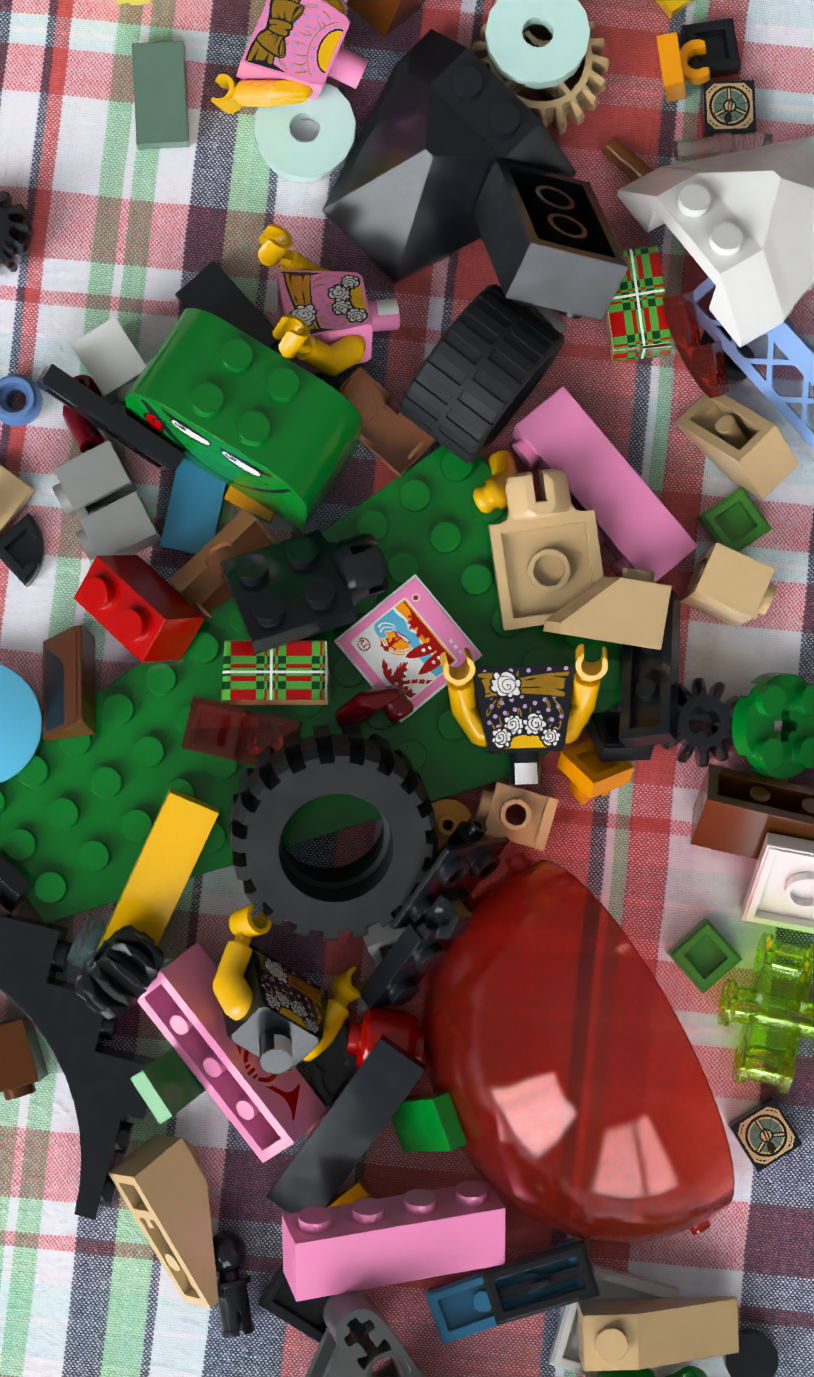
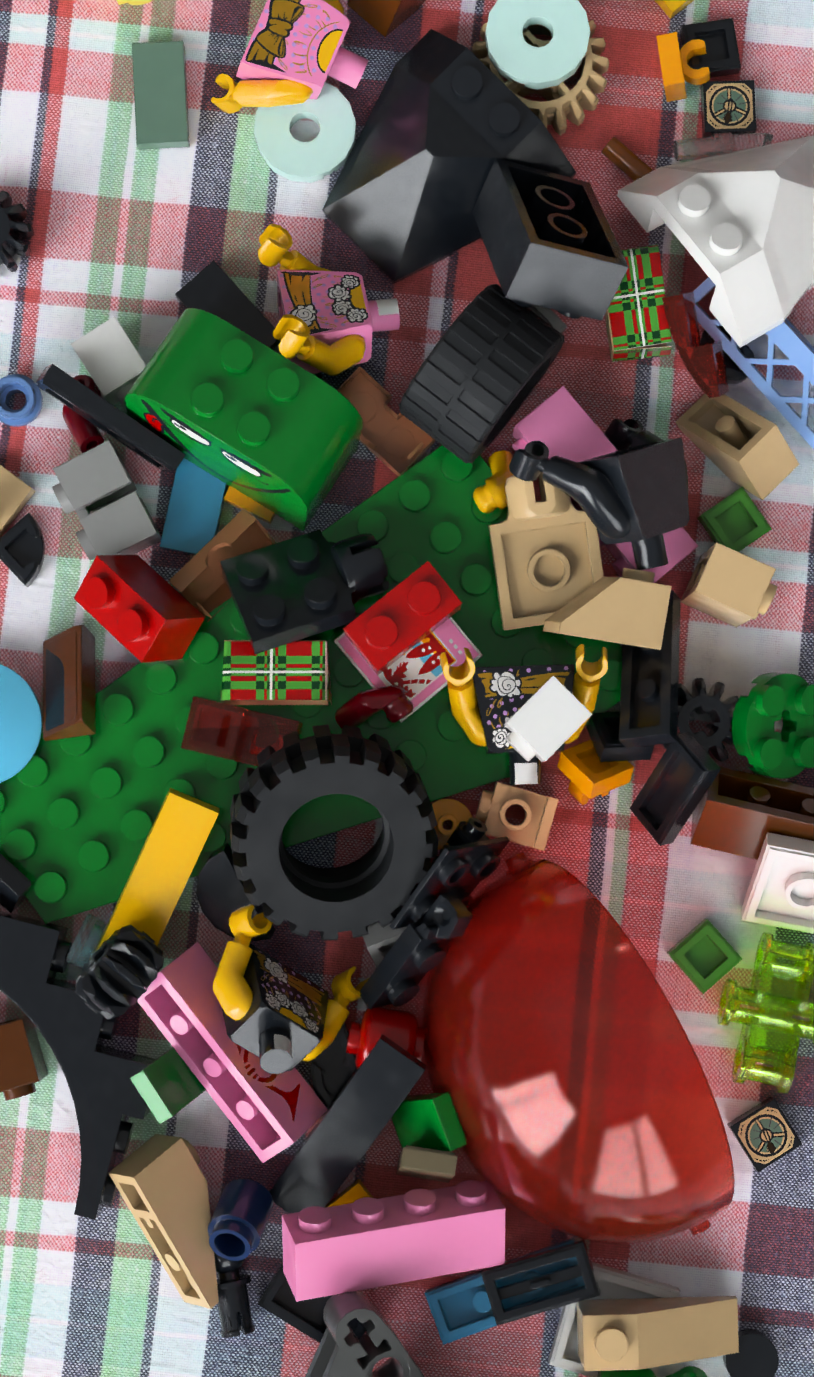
(222, 893): none -> black tile
(239, 1219): none -> dark blue brick
(402, 617): none -> red brick
(427, 1164): none -> dark tan tile
(546, 721): none -> white brick
(625, 493): none -> black torso
(674, 788): none -> black tile

